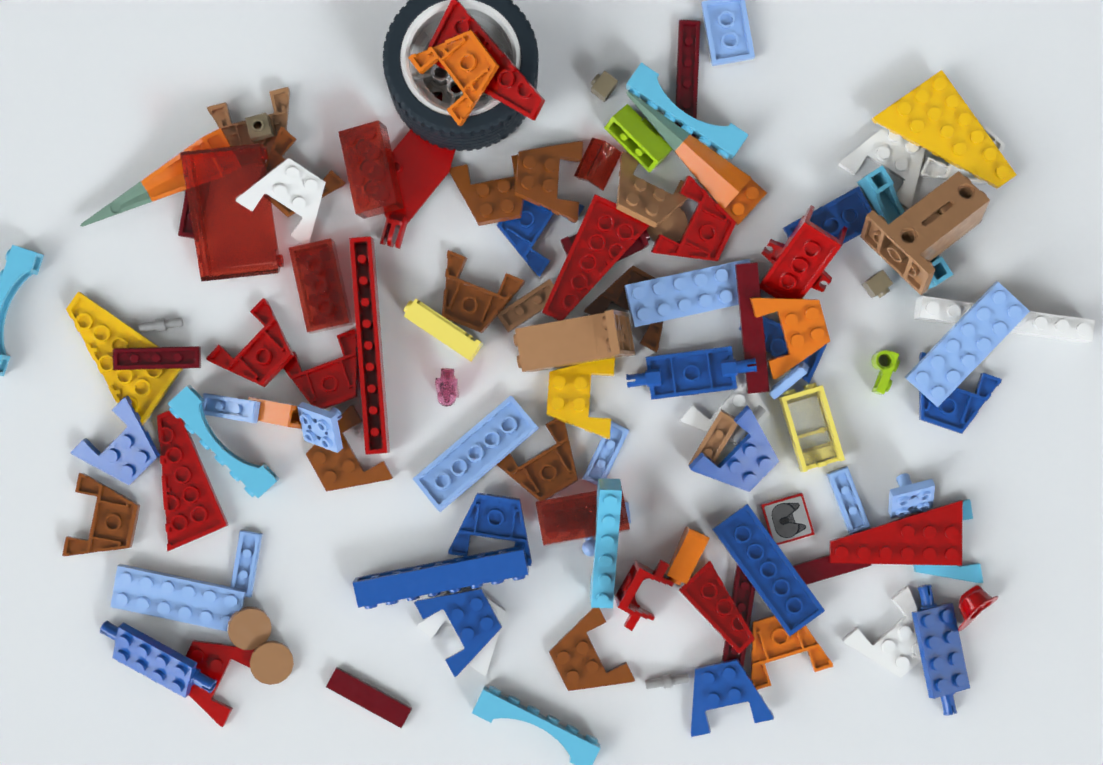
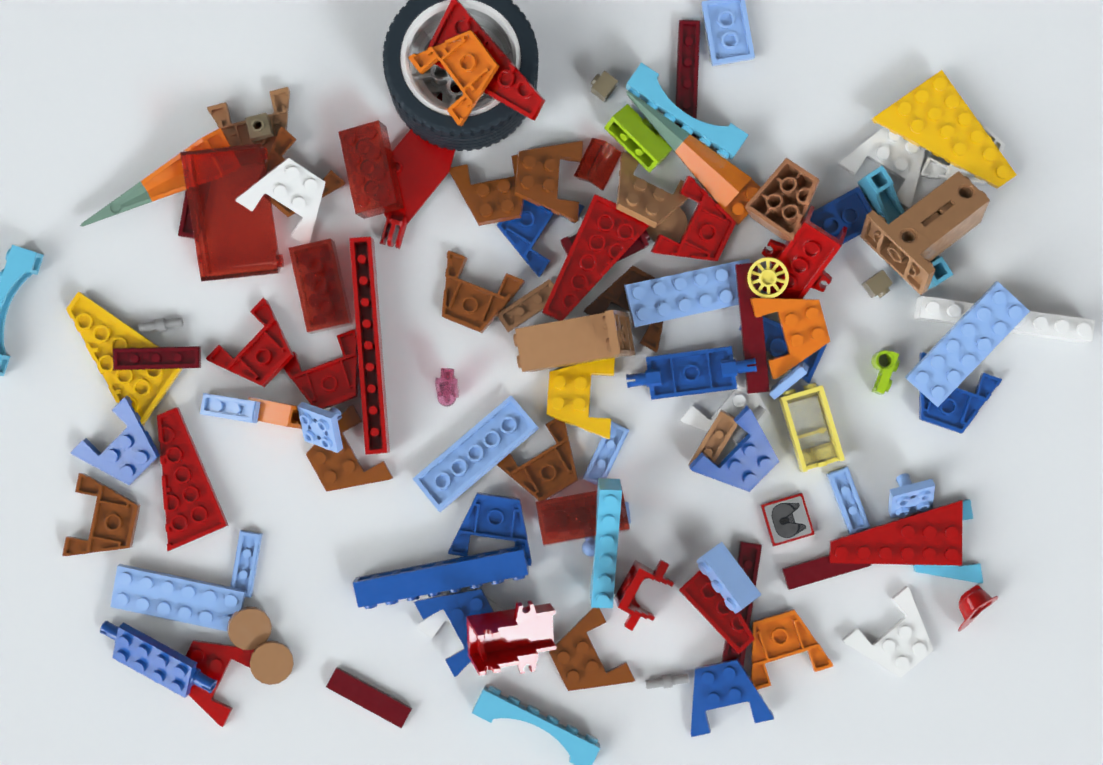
(189, 408): medium azure arch -> none
(442, 329): light yellow door -> none
(510, 637): none -> red piece
(686, 555): orange slope -> none
(728, 578): none -> light blue brick
(768, 277): none -> light yellow wheel
(768, 570): blue plate -> none
(783, 200): none -> nougat wedge
(940, 650): blue plate -> none

